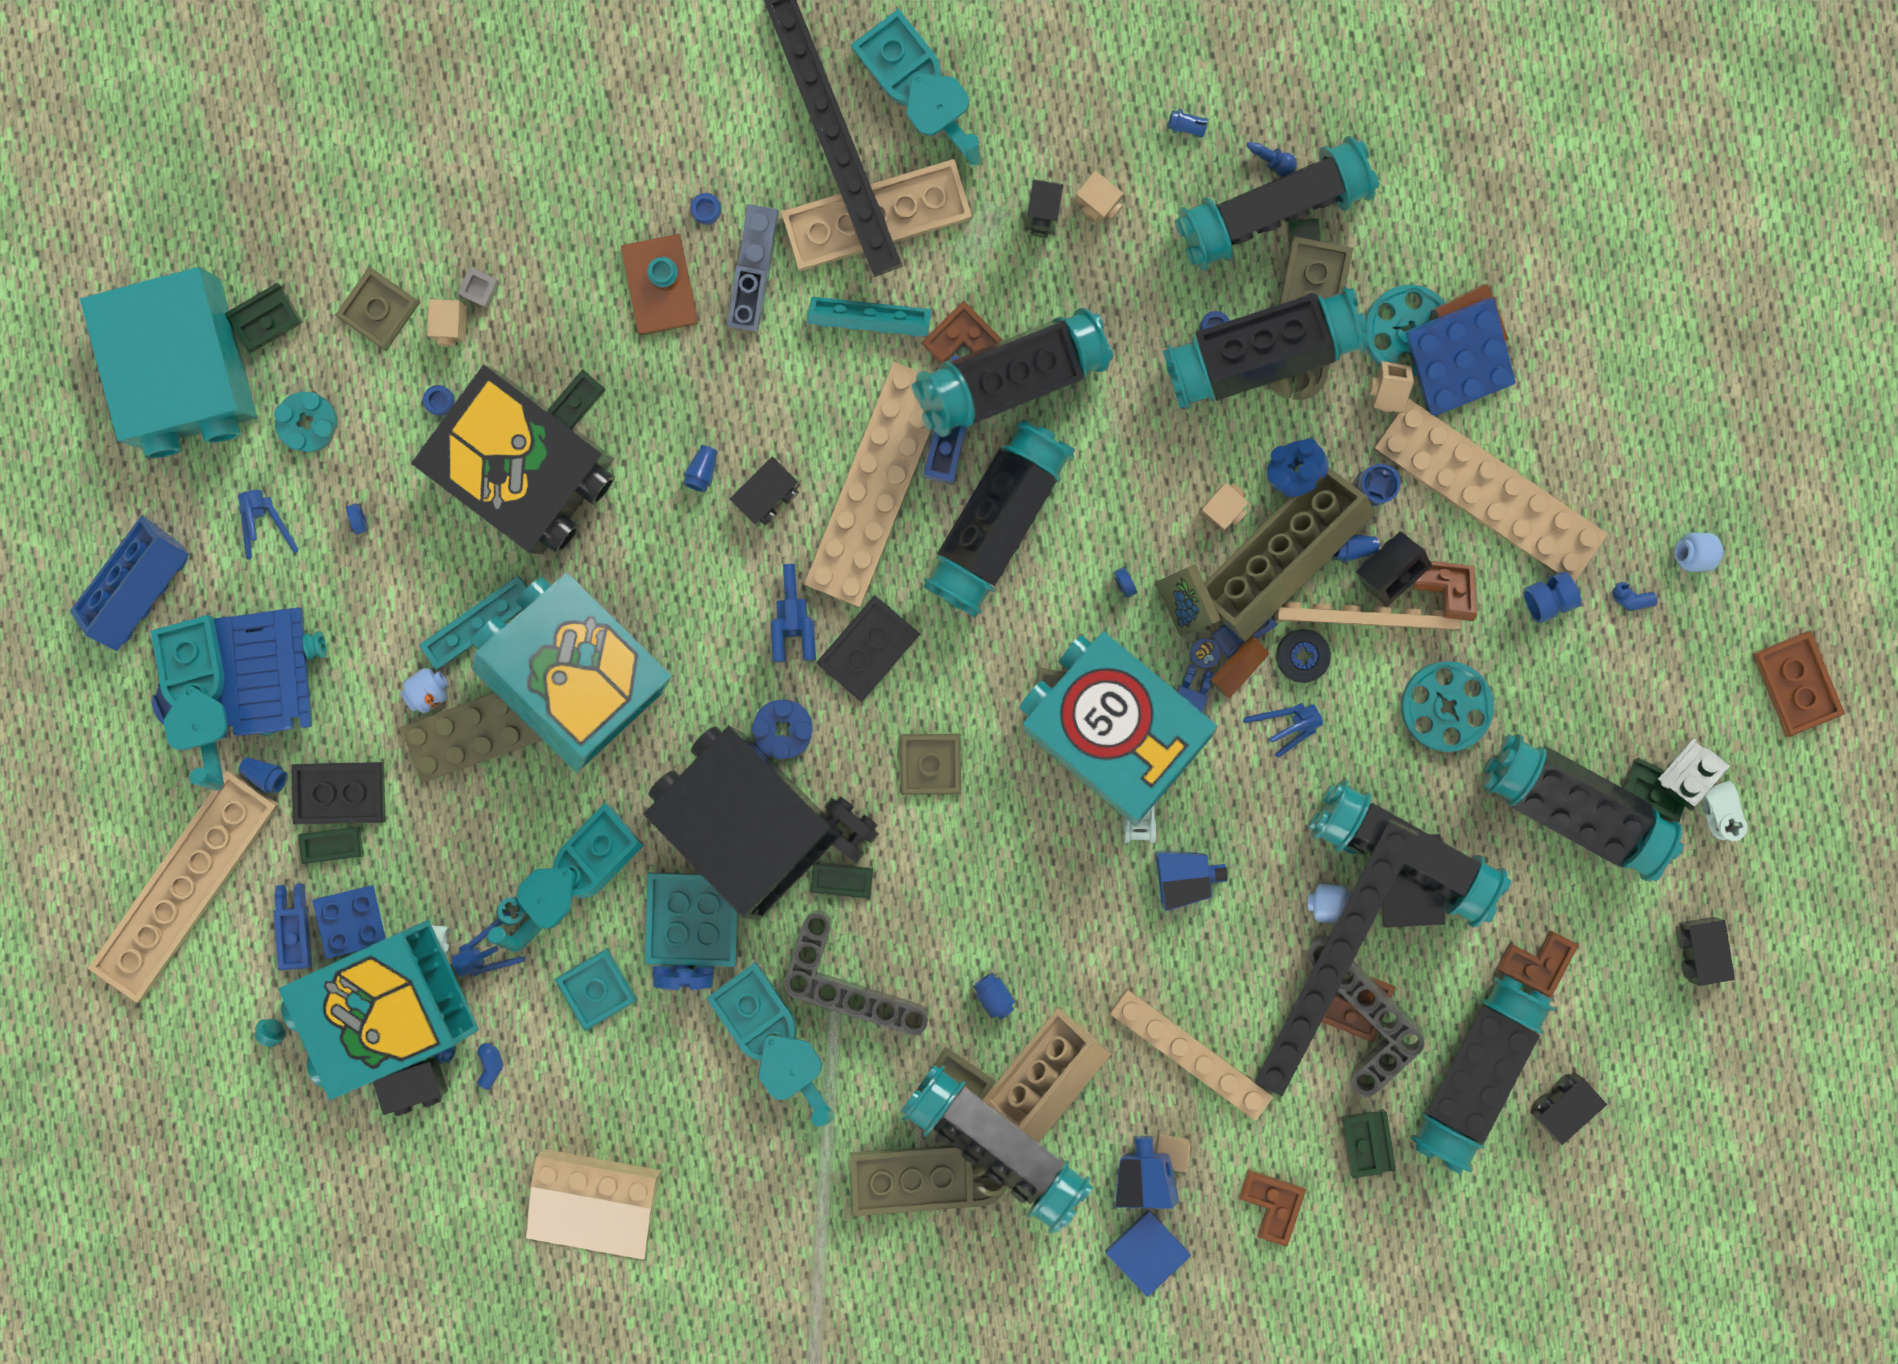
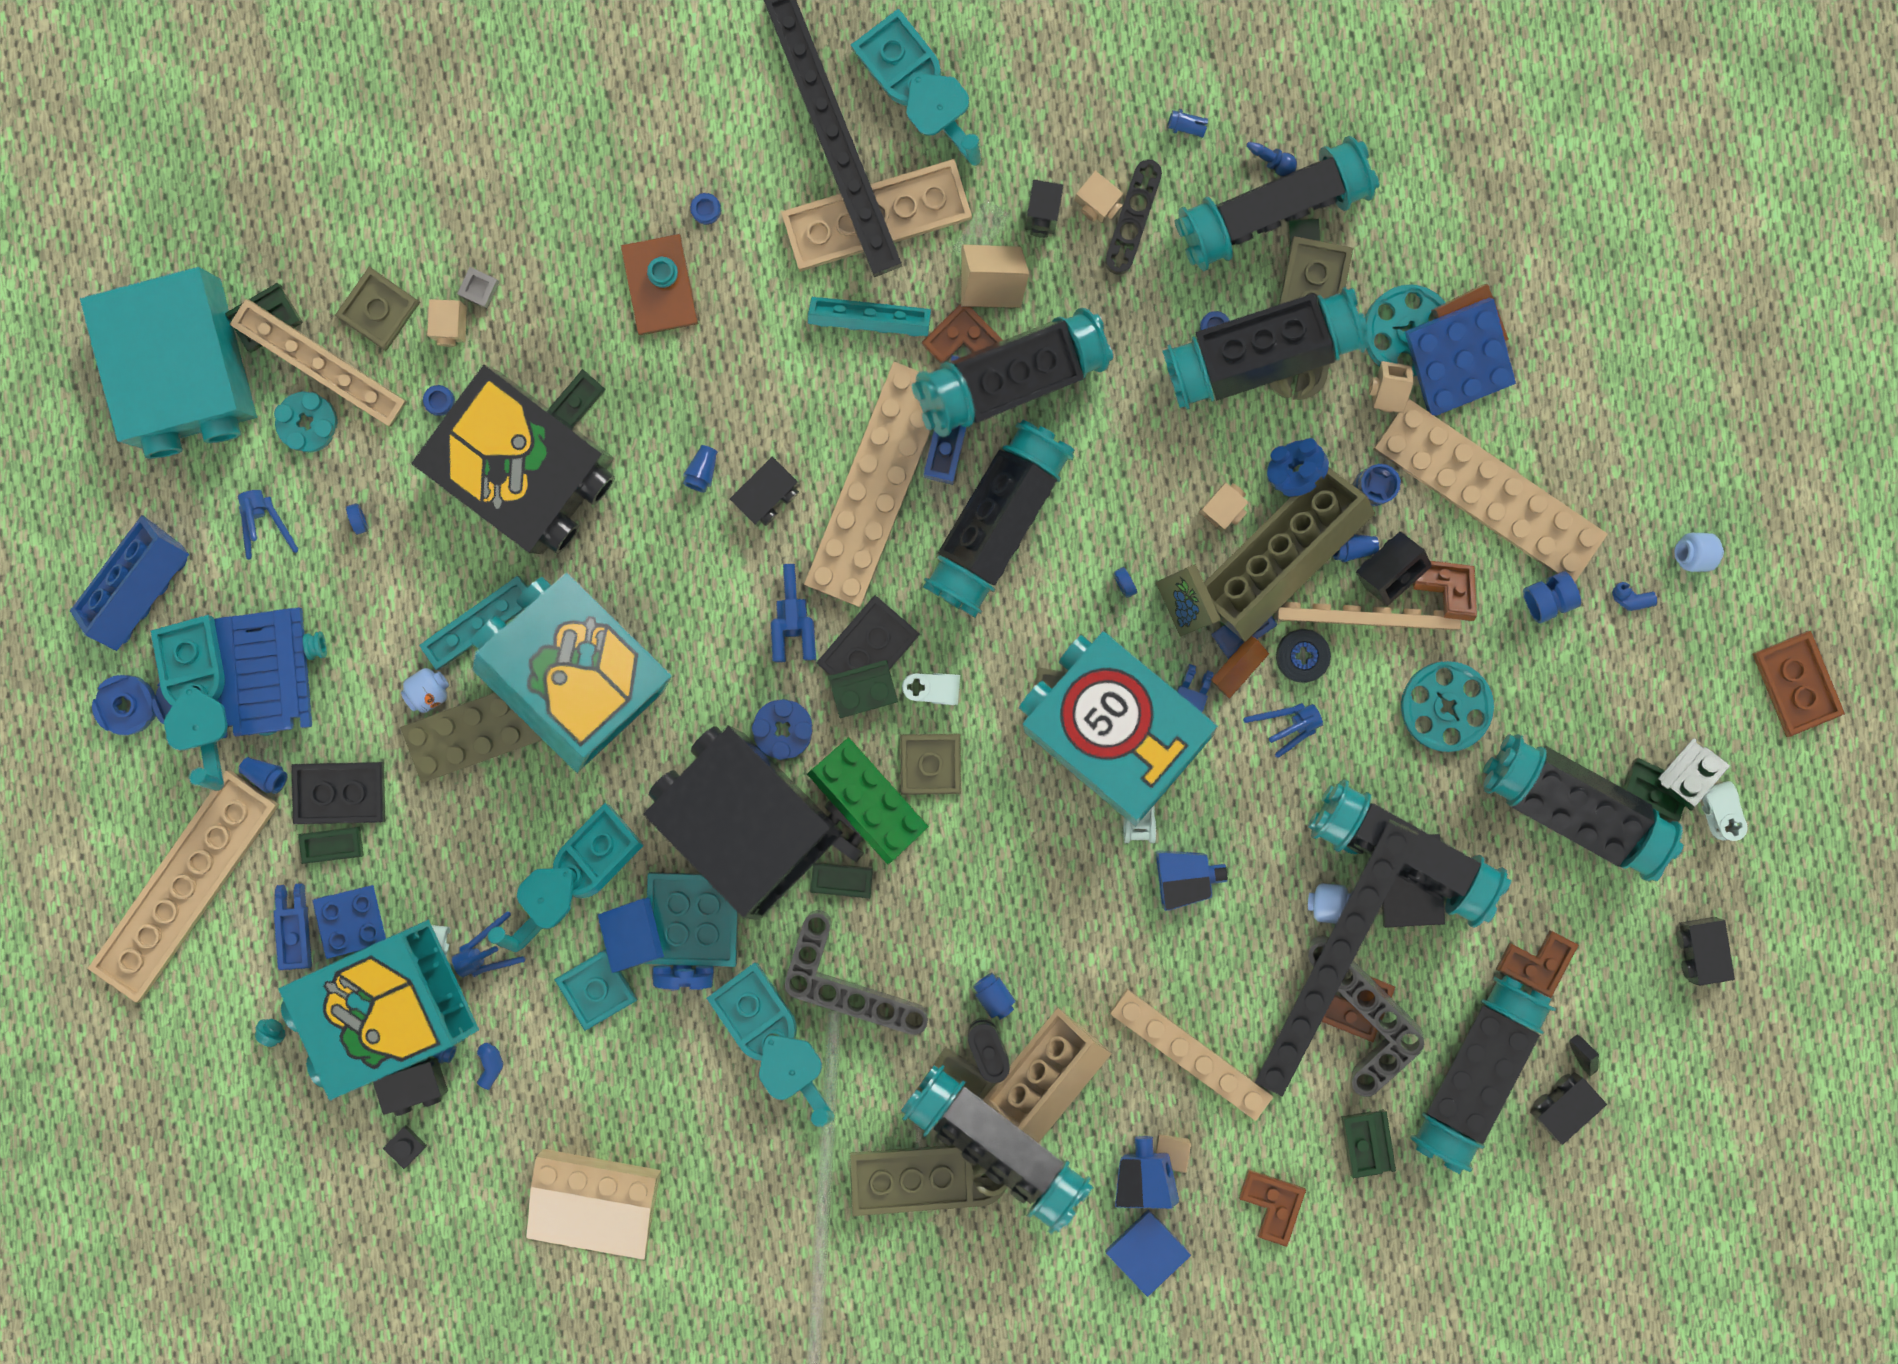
(109, 697): none -> blue plate
(318, 362): none -> tan plate
(404, 1146): none -> black plate
(508, 920): teal bush -> none
(630, 935): none -> blue tile
(753, 268): sand blue slope -> none
(863, 689): none -> dark green plate
(867, 800): none -> green plate
(937, 688): none -> light aqua piece
(988, 1050): none -> black brick
(993, 276): none -> tan slope
(1135, 218): none -> black beam
(1205, 653): tile -> none
(1585, 1054): none -> black tile

